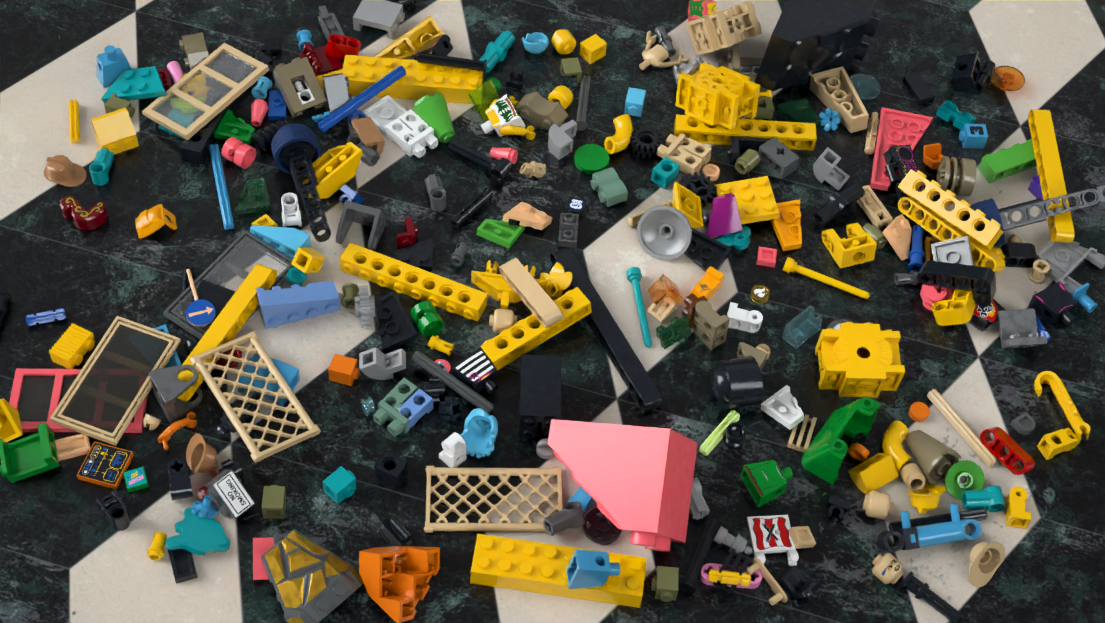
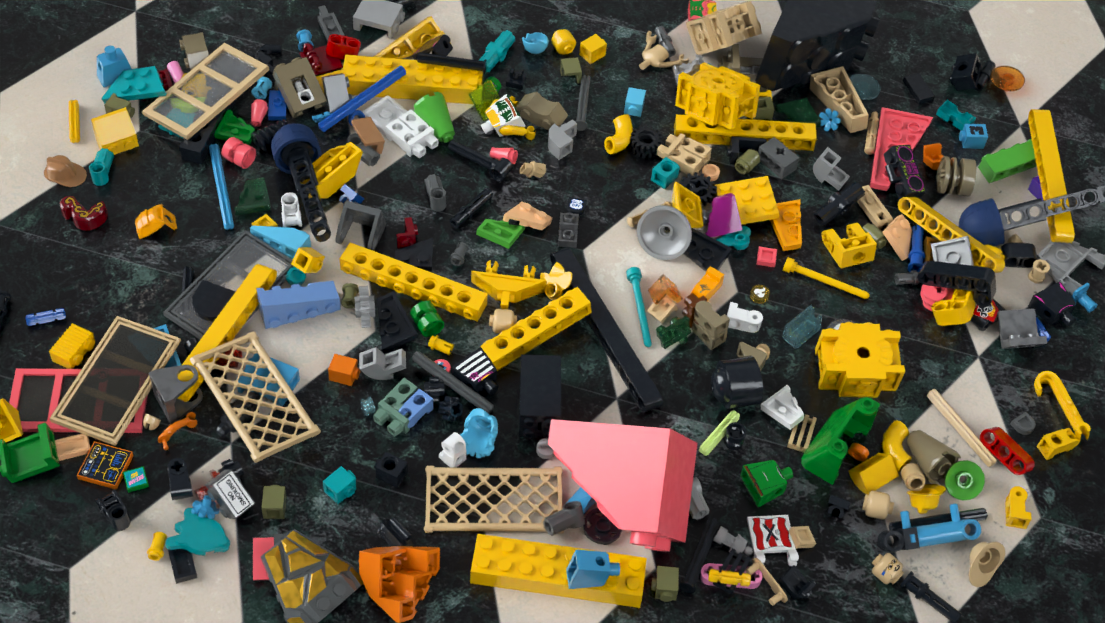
(199, 311): blue piece -> none
(200, 455): medium nougat piece -> none
(530, 293): tan beam -> none
(562, 95): yellow head -> none
(591, 158): green tile -> none
(609, 187): sand green brick -> none
(919, 412): orange tile -> none
(986, 237): yellow brick -> none
(989, 498): teal piece -> none

